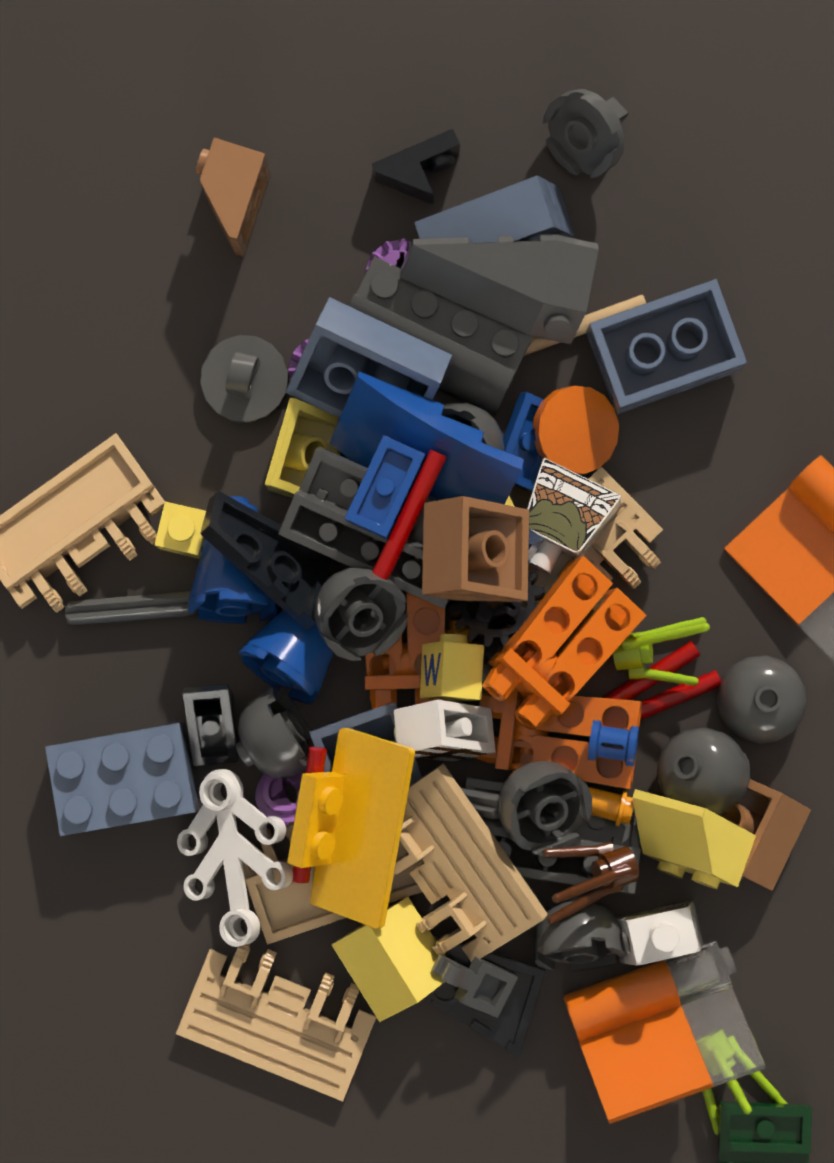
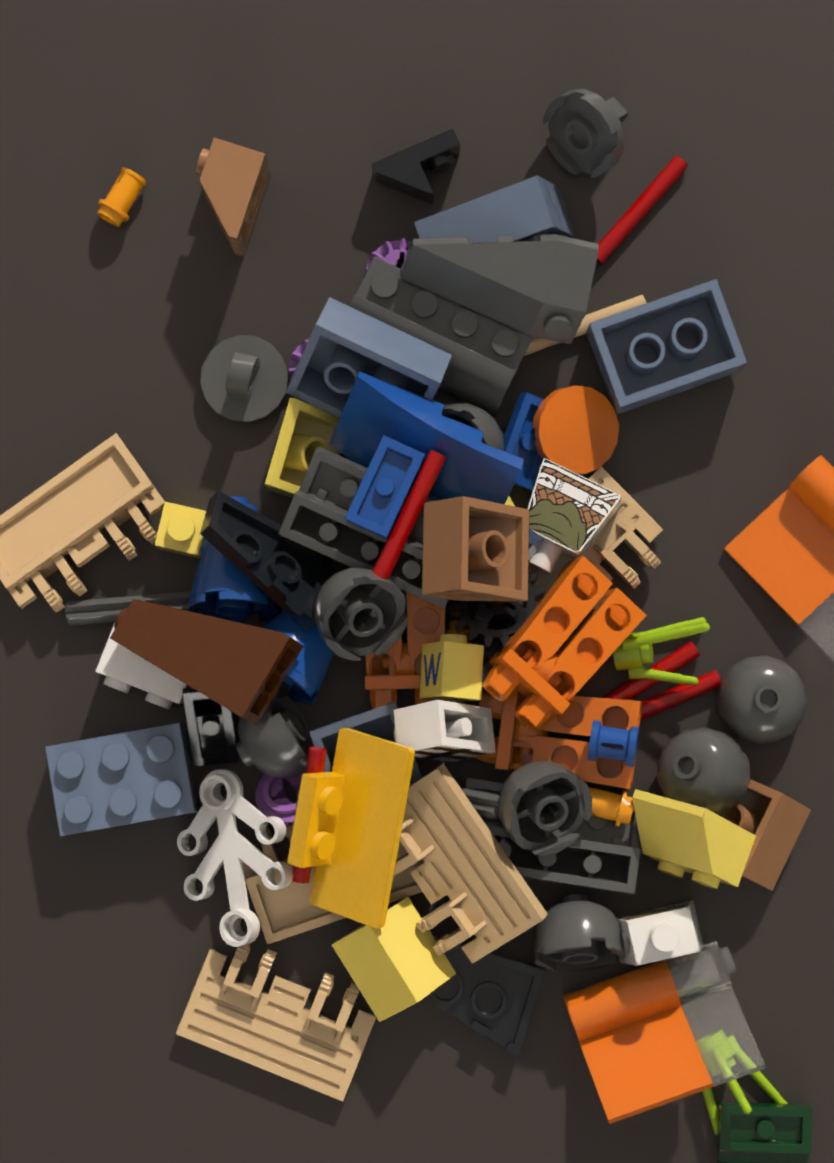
(121, 197): none -> light orange pin
(128, 669): none -> white brick
(215, 656): none -> reddish brown slope
(480, 986): dark grey plate -> none
(610, 873): reddish brown plant -> none
(640, 208): none -> red bar

